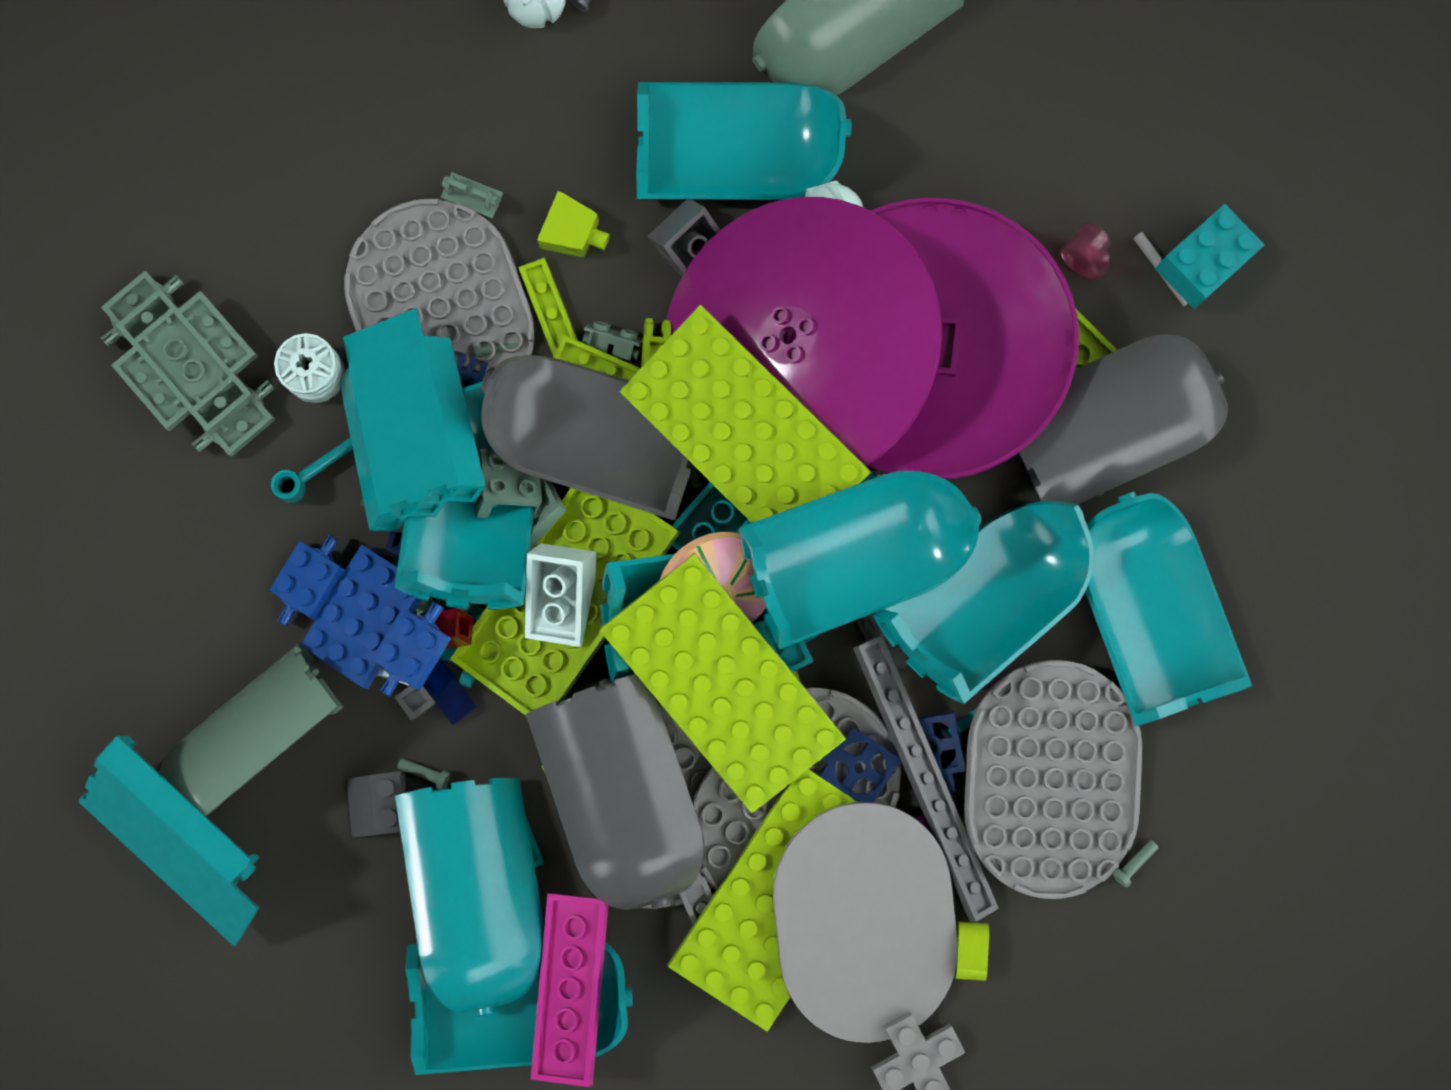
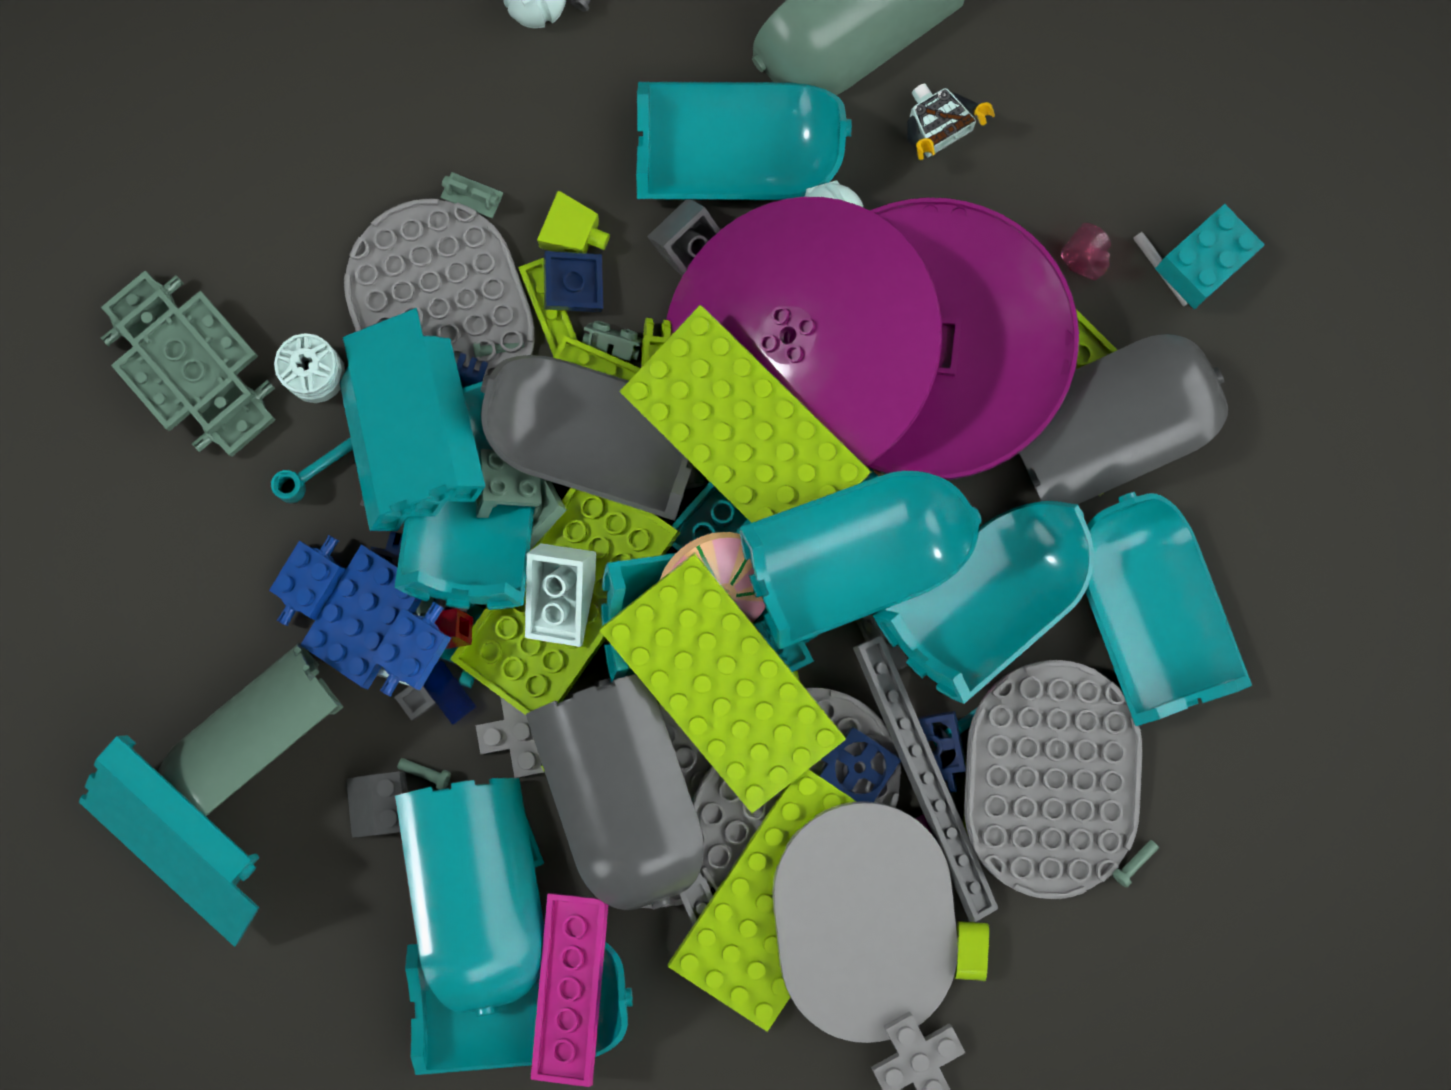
(511, 734): none -> light grey plate
(573, 281): none -> dark blue plate
(942, 119): none -> torso

